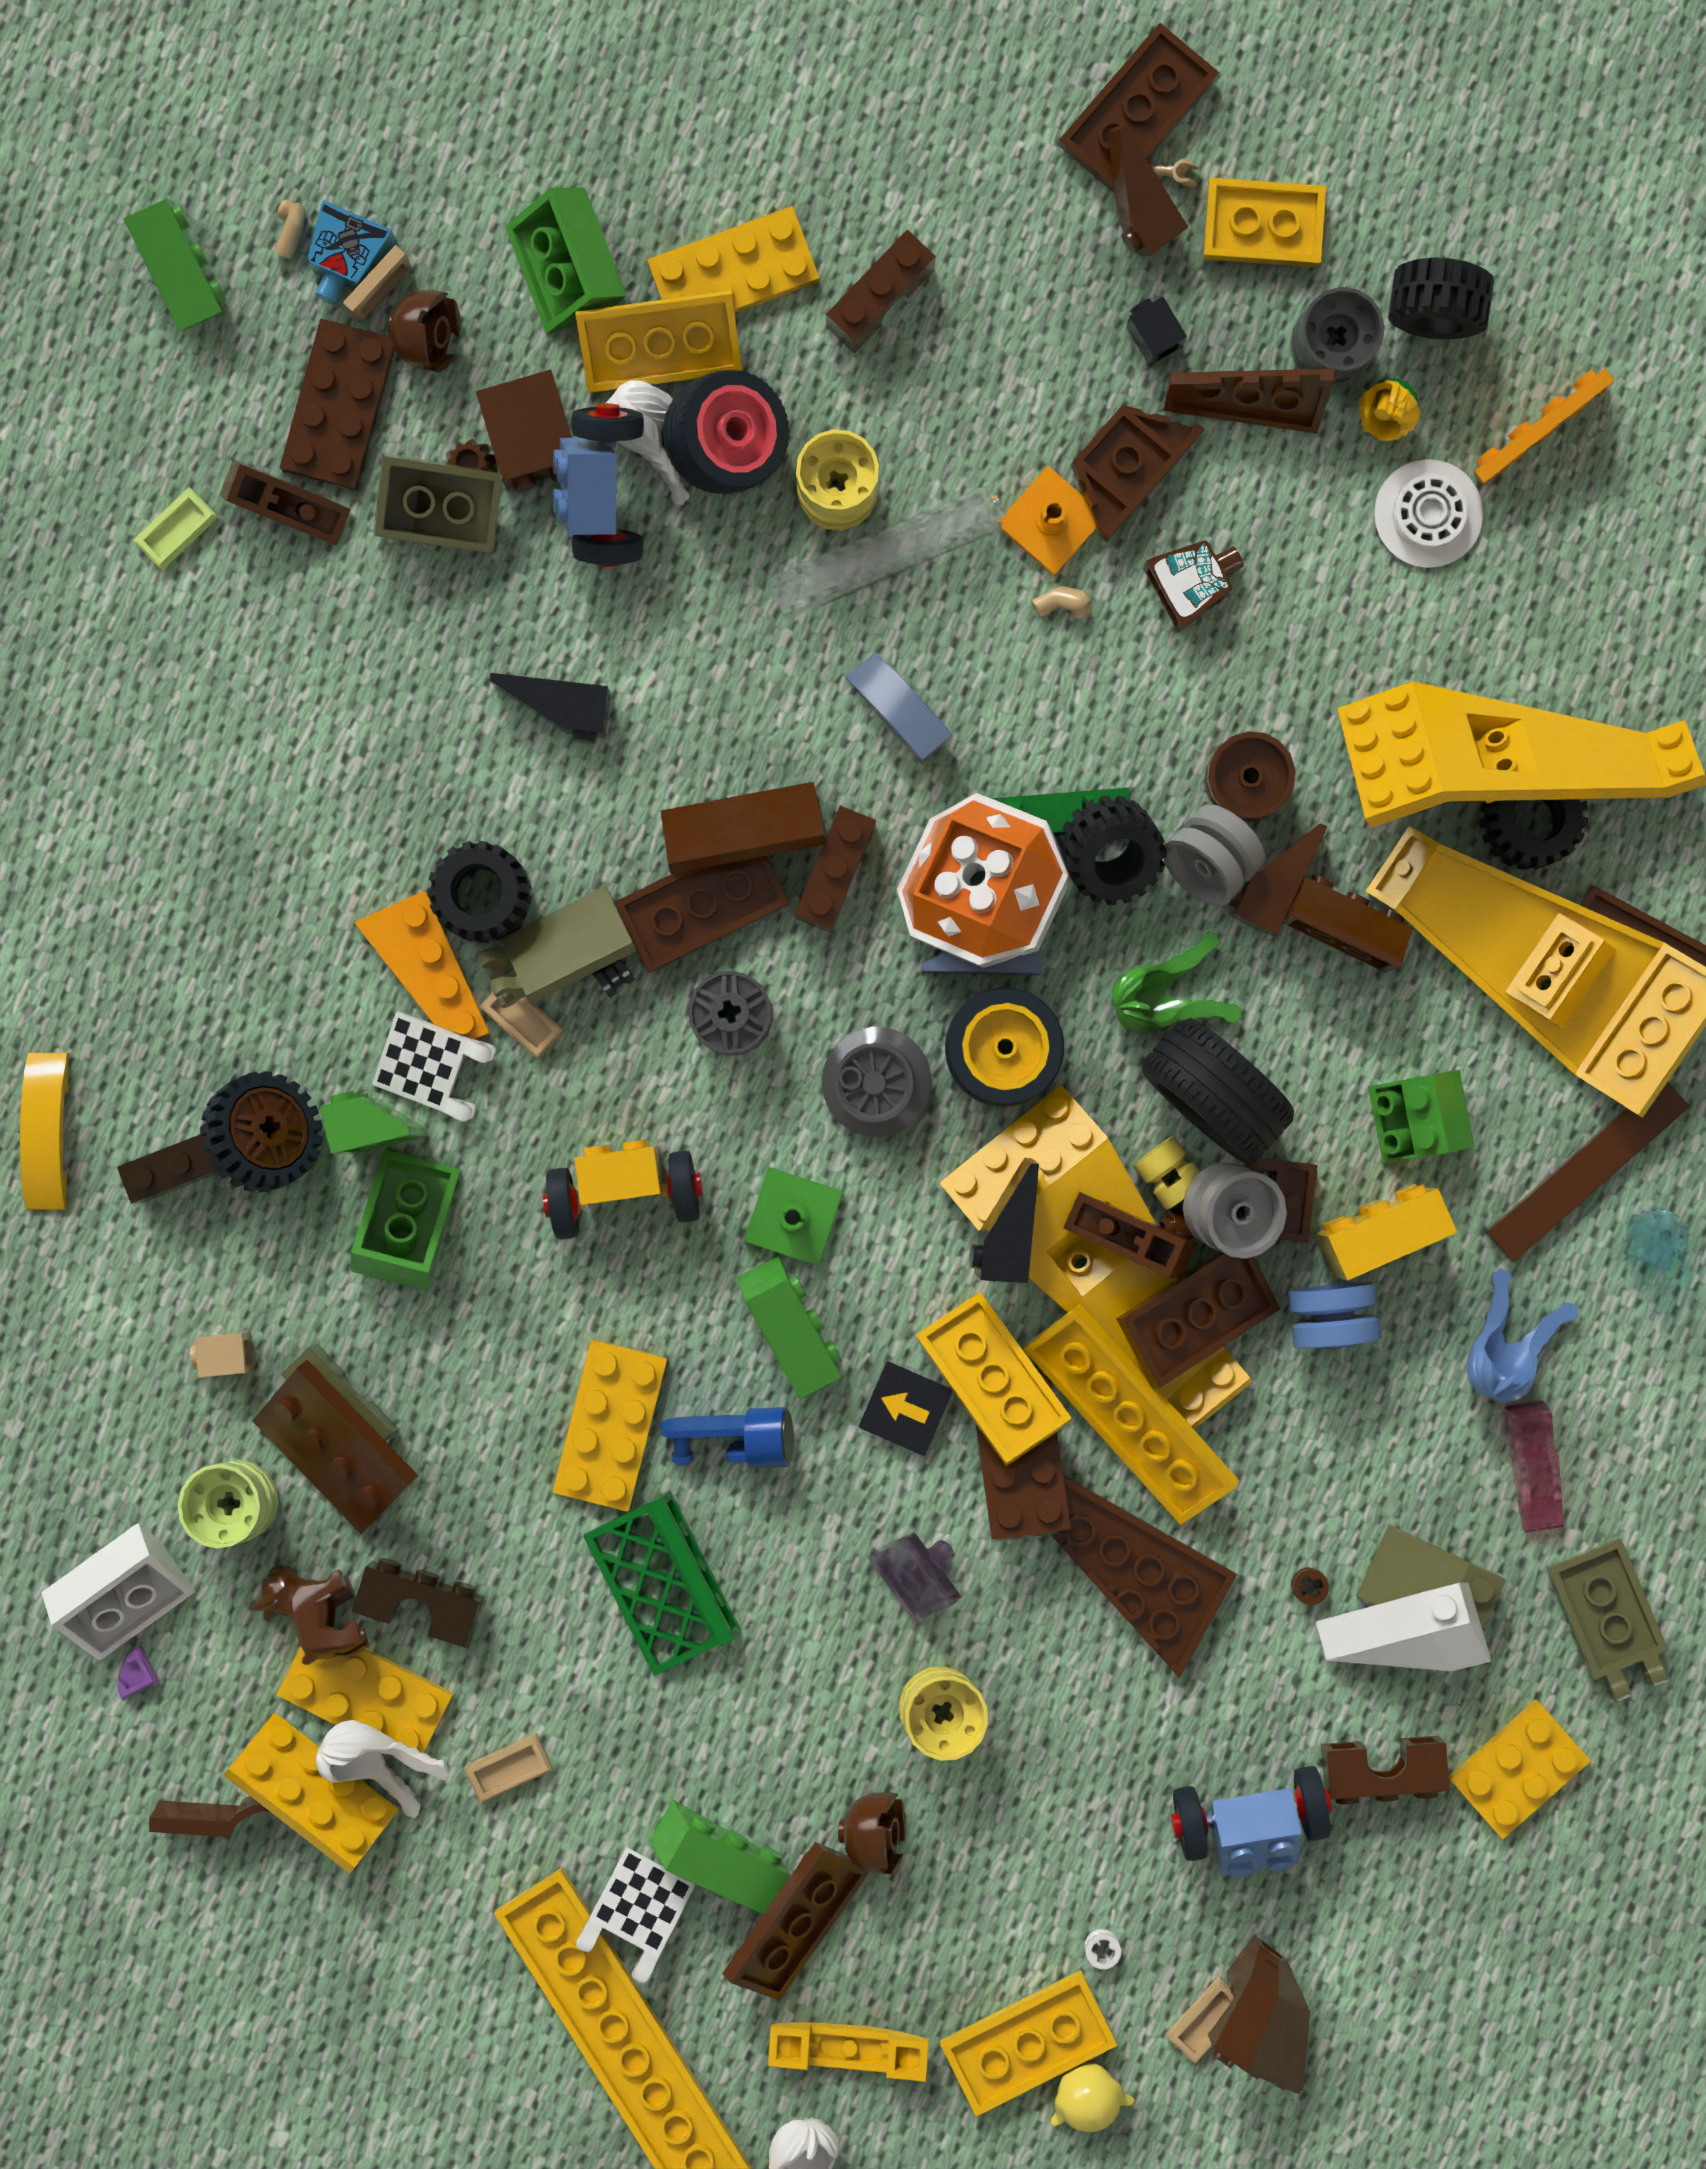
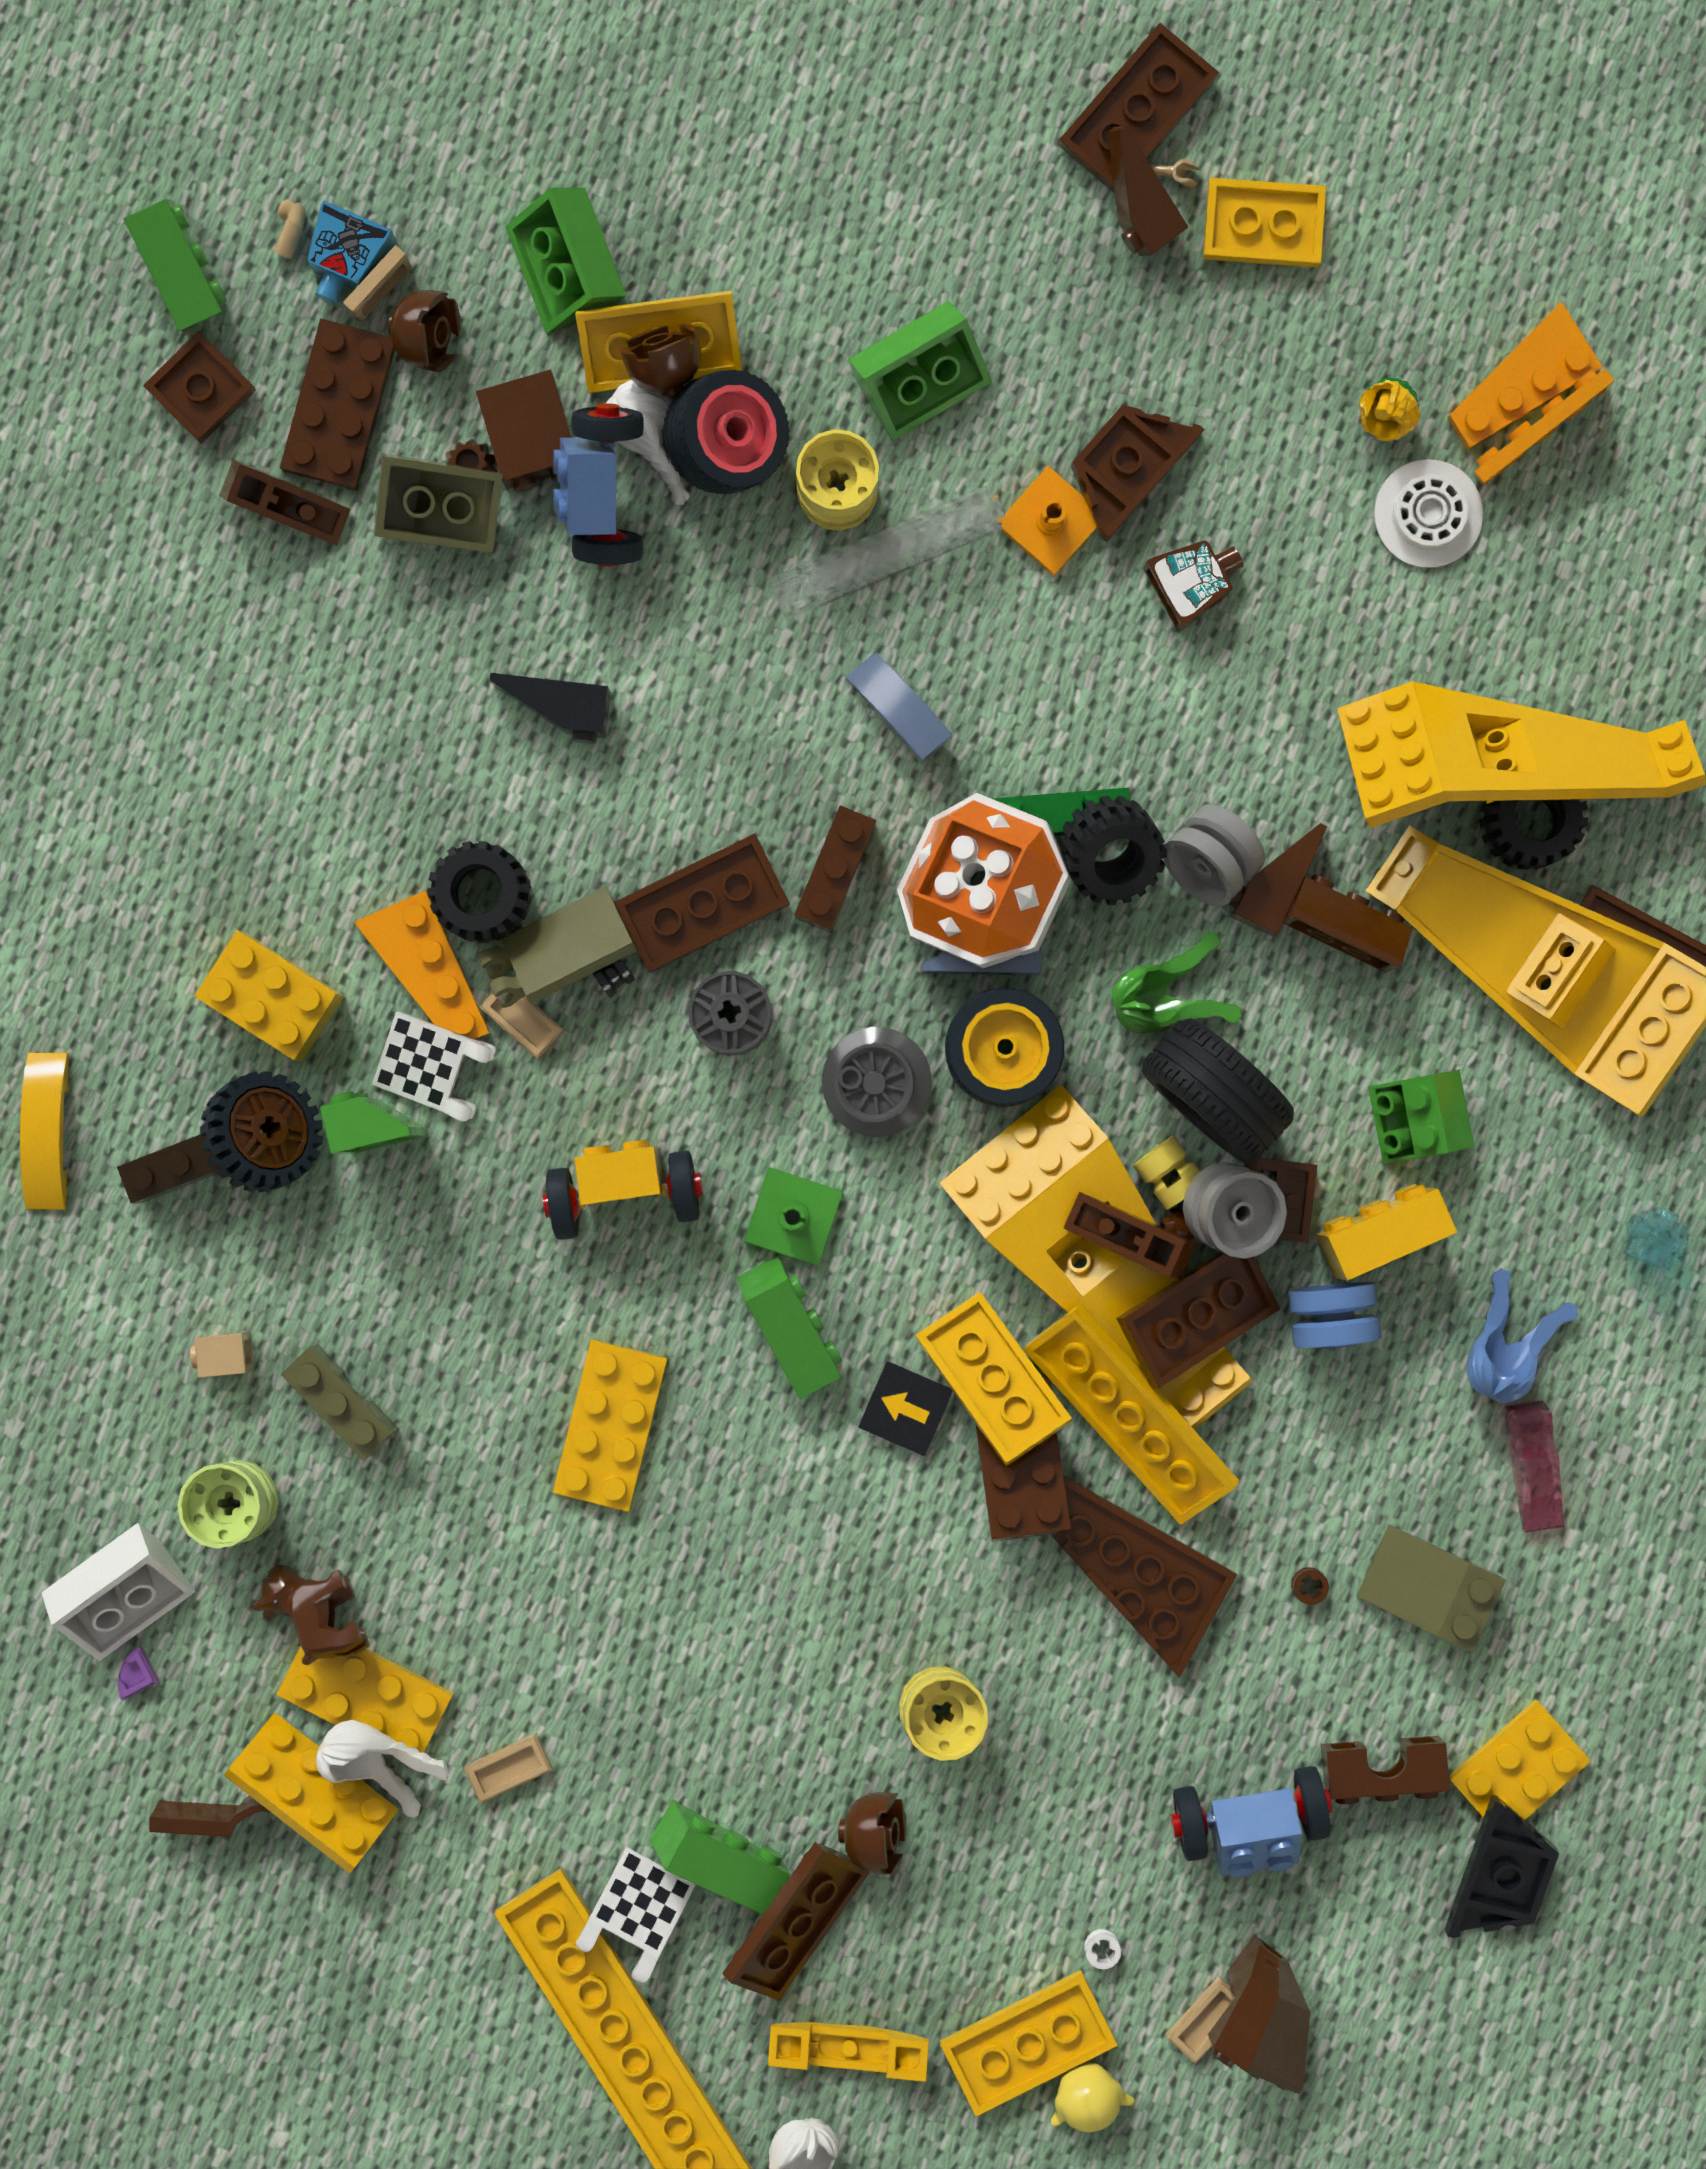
(175, 528): yellowish green tile -> none
(199, 387): none -> reddish brown plate
(269, 996): none -> yellow brick
(334, 1447): reddish brown plate -> none
(404, 1220): bright green slope -> none
(452, 1607): dark brown arch -> none
(663, 359): none -> reddish brown cylinder
(694, 1575): green fence -> none
(742, 827): reddish brown tile -> none
(752, 260): yellow plate -> none
(766, 1435): blue piece -> none
(871, 297): reddish brown arch -> none
(917, 1574): clear purple tile -> none
(920, 370): none -> bright green slope
(1007, 1234): black slope -> none
(1063, 597): tan arm -> none
(1155, 330): black brick -> none
(1250, 751): reddish brown wheel -> none
(1257, 397): reddish brown wing -> none
(1348, 315): dark grey wheel -> none
(1417, 1631): white wedge -> none
(1441, 298): black tyre -> none
(1503, 1874): none -> black wing
(1527, 378): none -> light orange wing
(1583, 1174): reddish brown tile -> none
(1609, 1615): olive tile -> none

